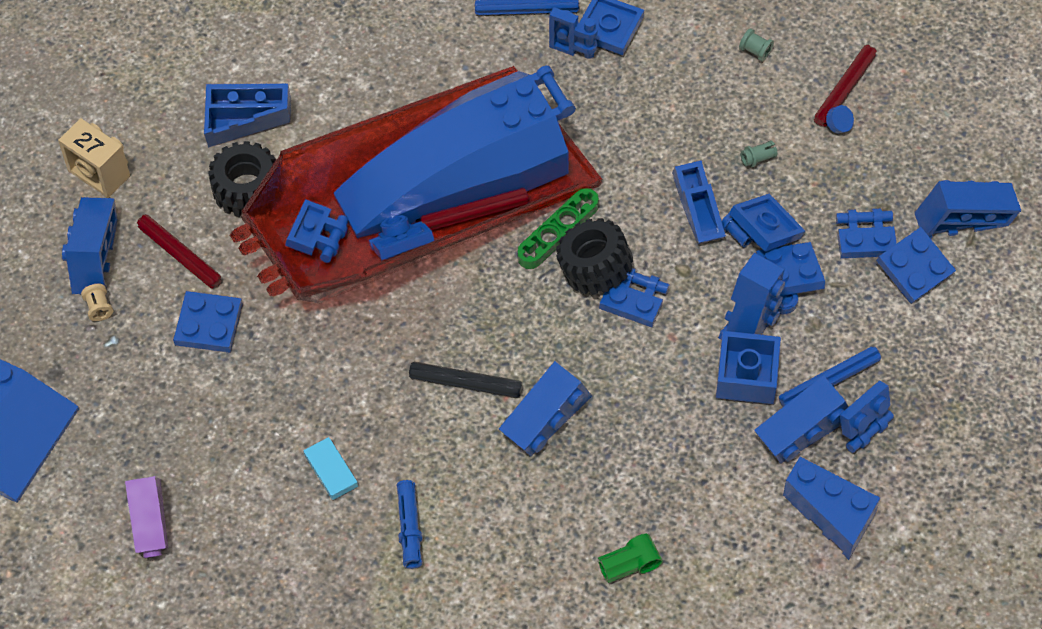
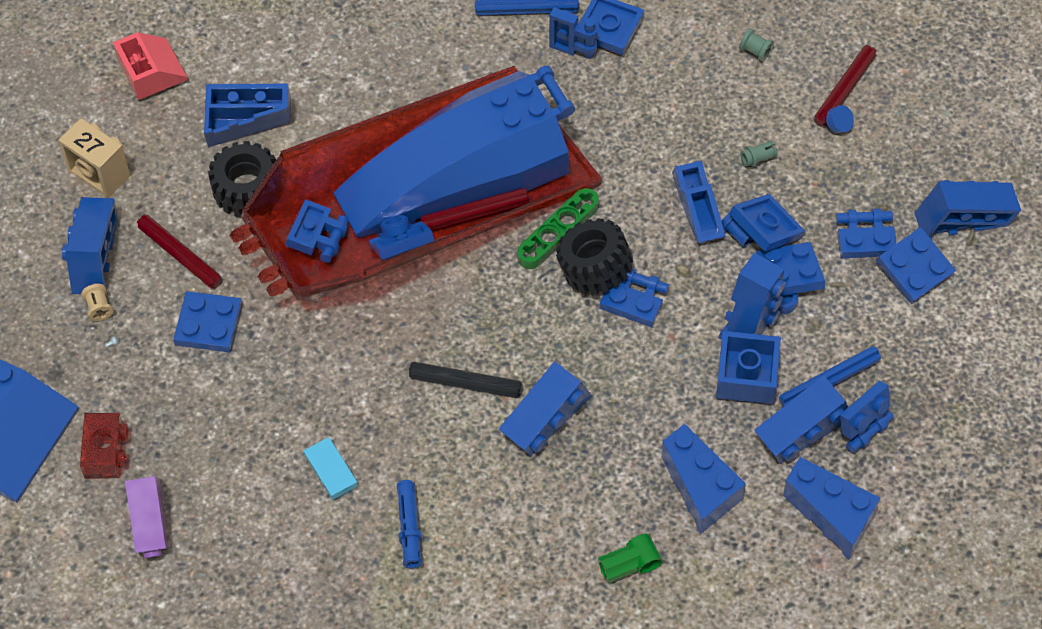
(98, 430): none -> clear red brick
(148, 63): none -> coral slope
(701, 476): none -> blue wedge

